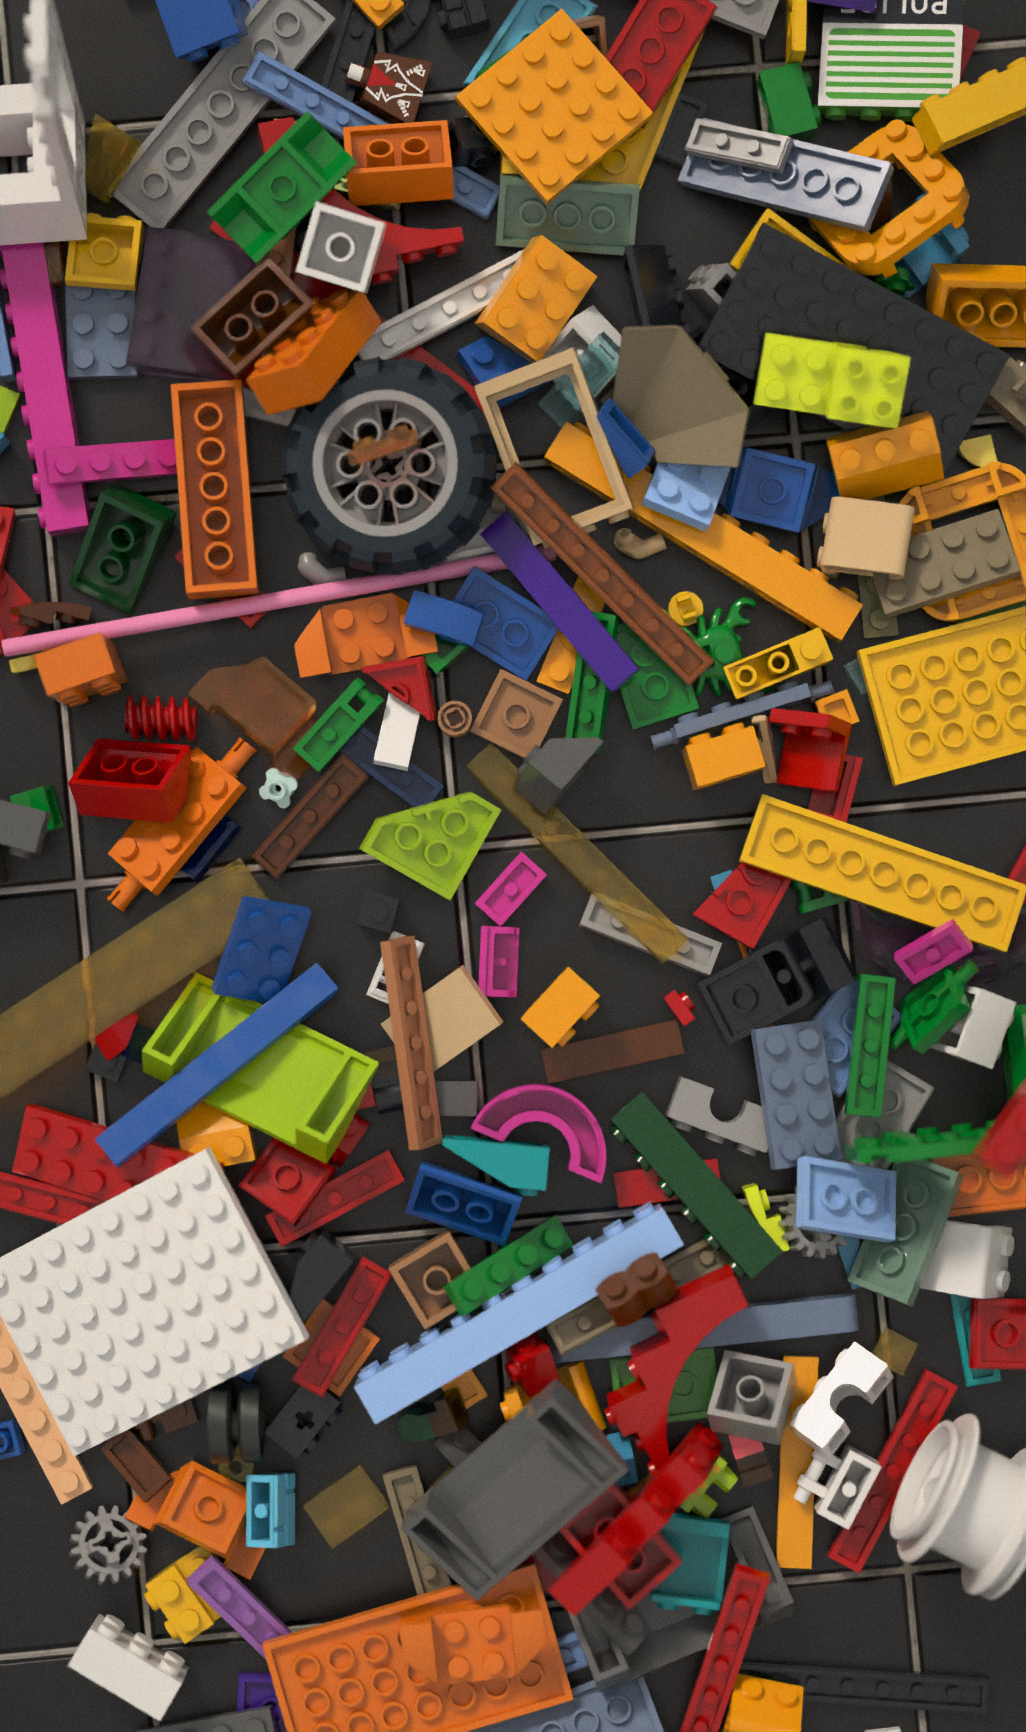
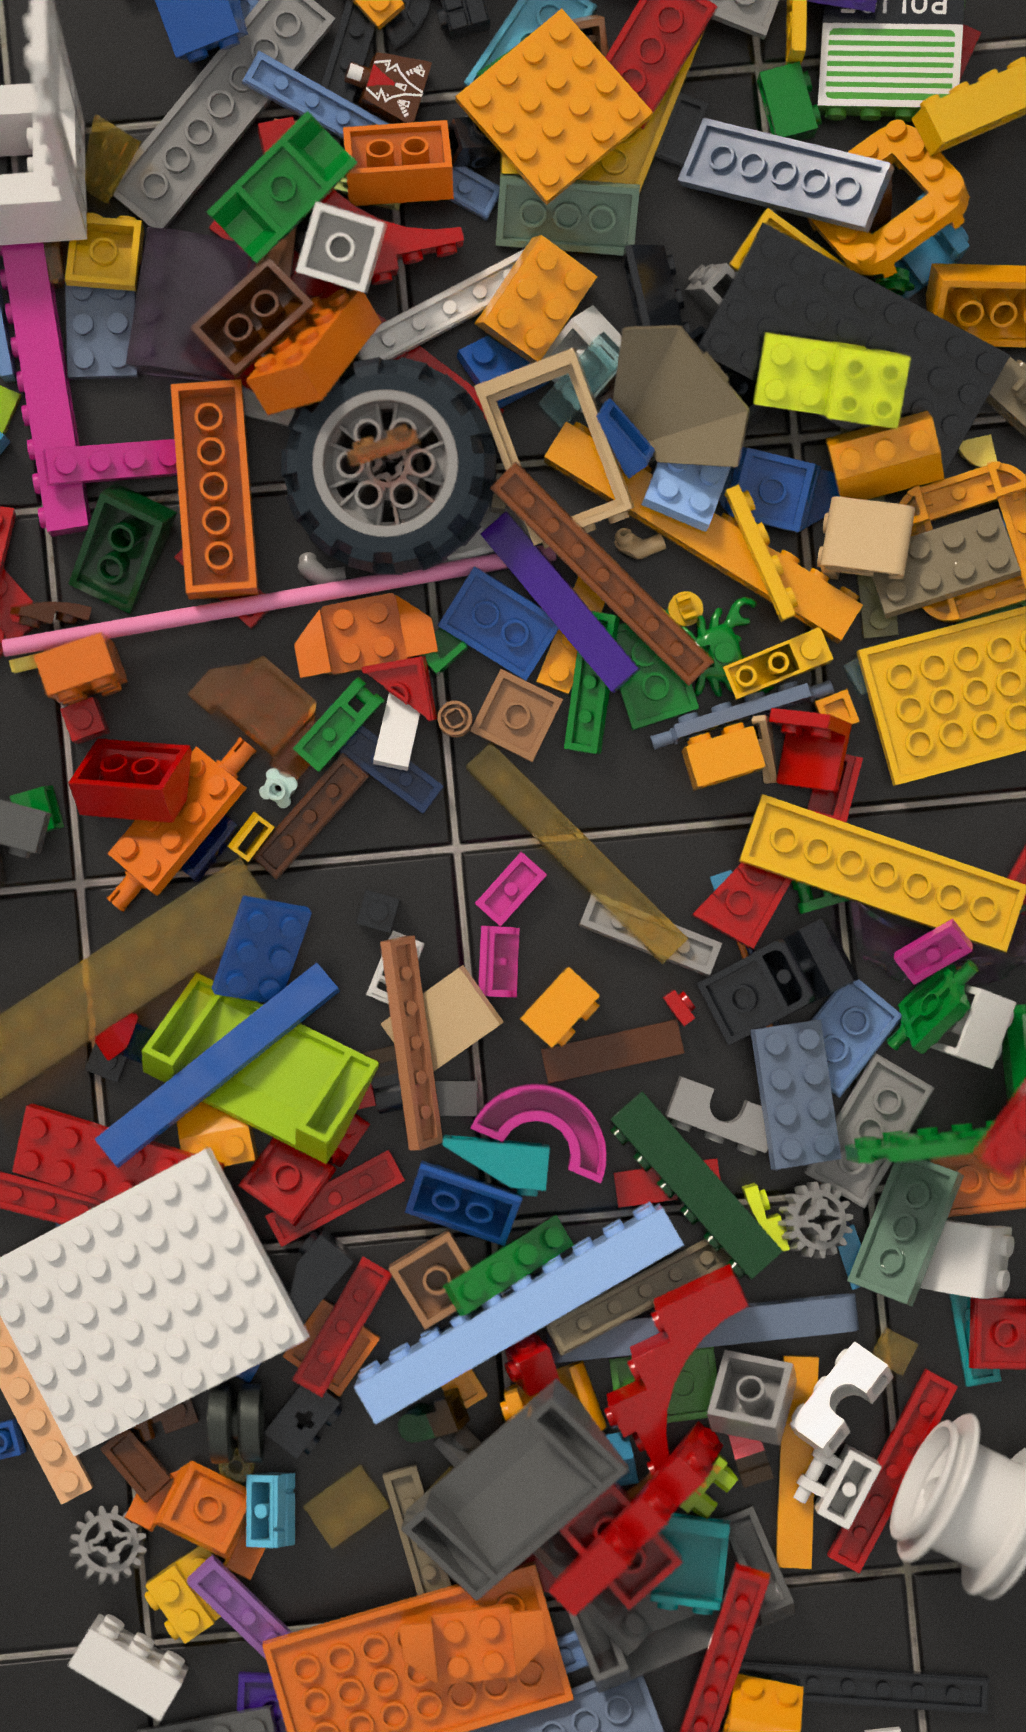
(85, 720): none -> red brick
(161, 719): red piece -> none
(244, 831): none -> yellow piece
(433, 840): lime plate -> none
(444, 618): blue slope -> none
(553, 769): dark grey slope -> none
(639, 1288): reddish brown brick -> none
(739, 146): light grey tile -> none
(755, 538): none -> yellow plate
(846, 1199): light blue plate -> none
(869, 1045): green plate -> none

